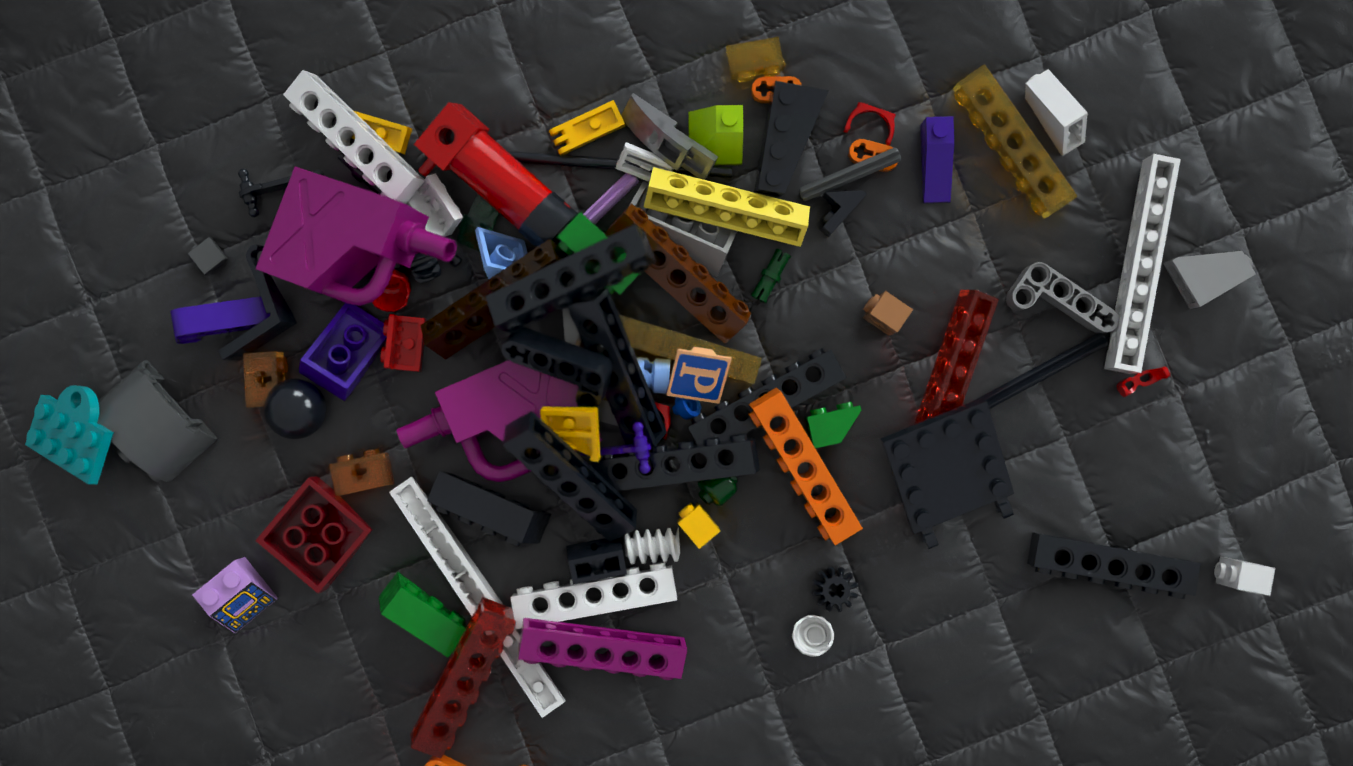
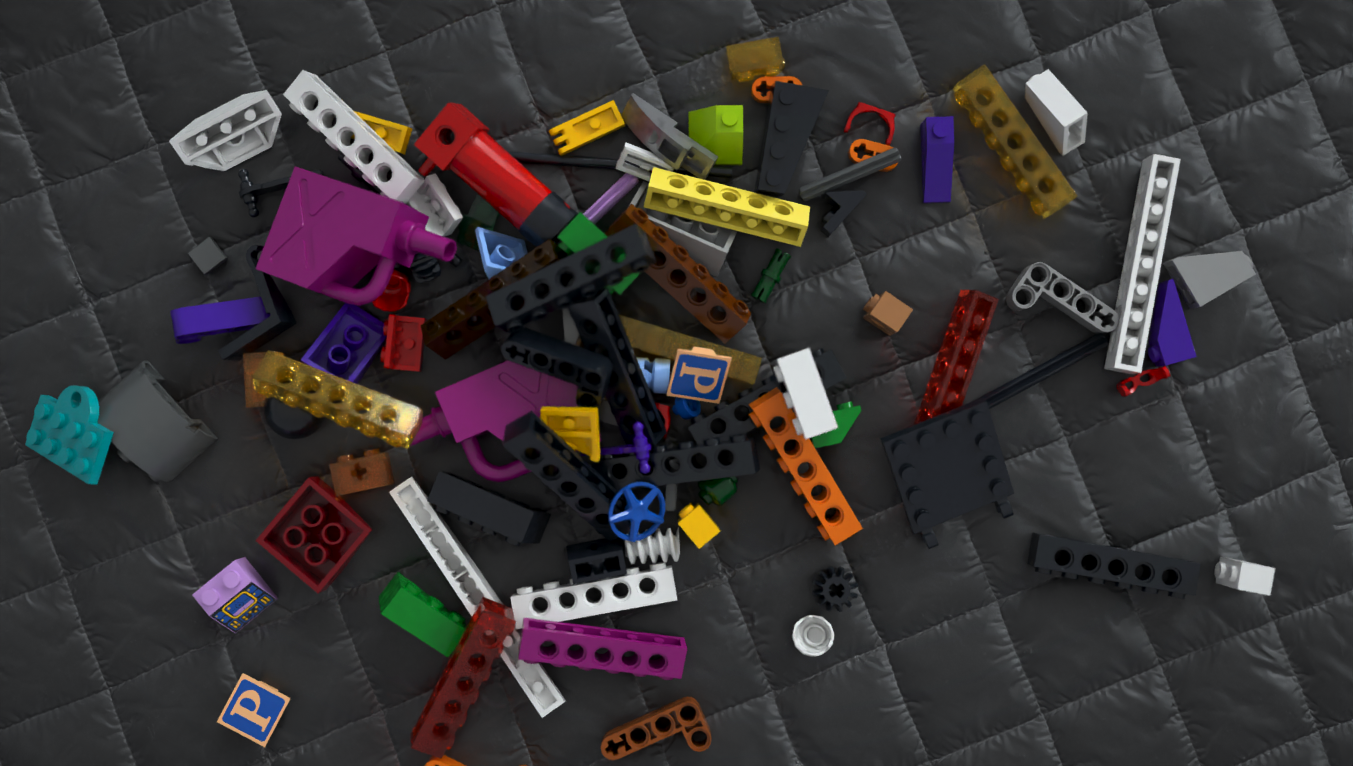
(229, 132): none -> white wedge
(254, 709): none -> piece
(354, 397): none -> clear yellow brick
(637, 511): none -> blue wheel
(647, 722): none -> dark orange beam
(671, 494): none -> dark grey tile
(805, 394): none -> white slope
(1169, 332): none -> dark purple slope

